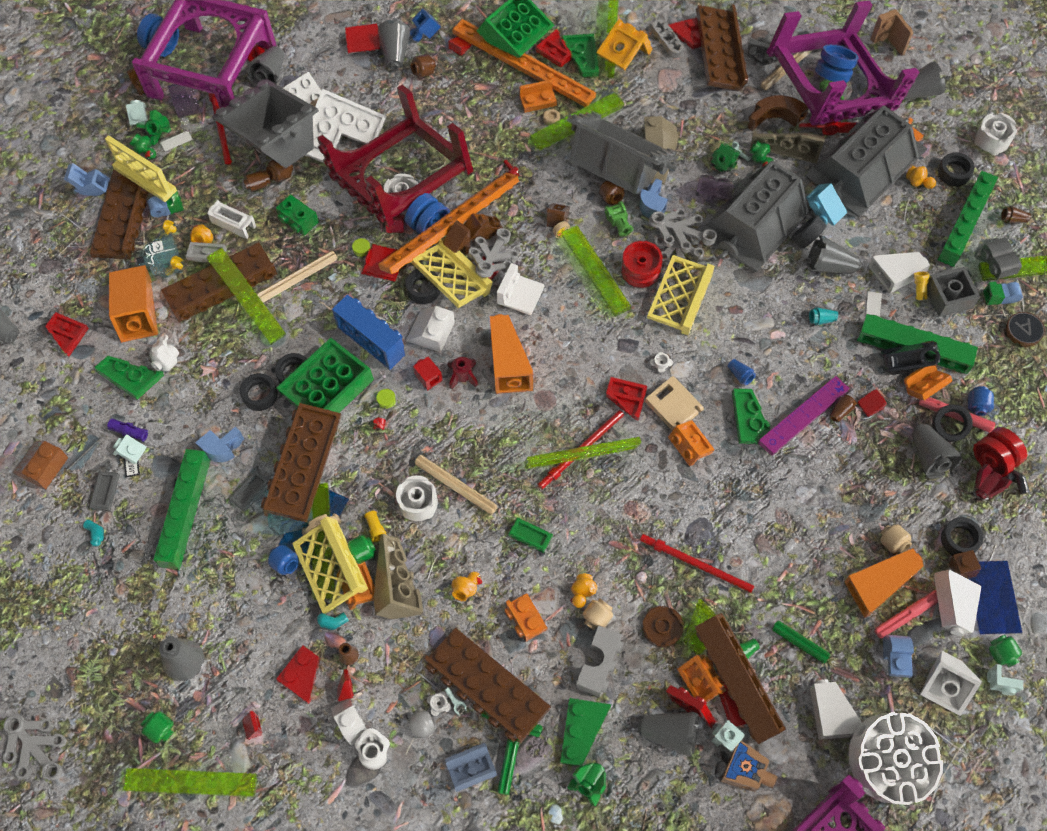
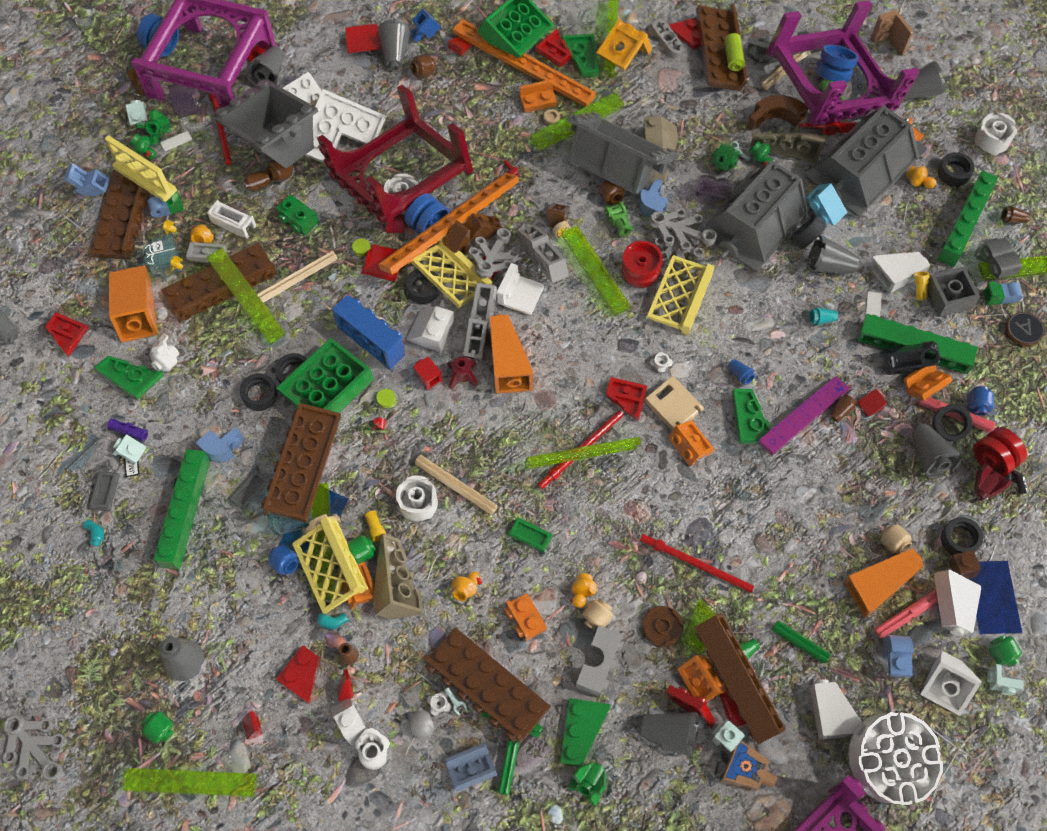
(41, 464): dark orange slope -> none
(479, 323): none -> light grey brick
(543, 253): none -> light grey brick
(734, 52): none -> lime brick

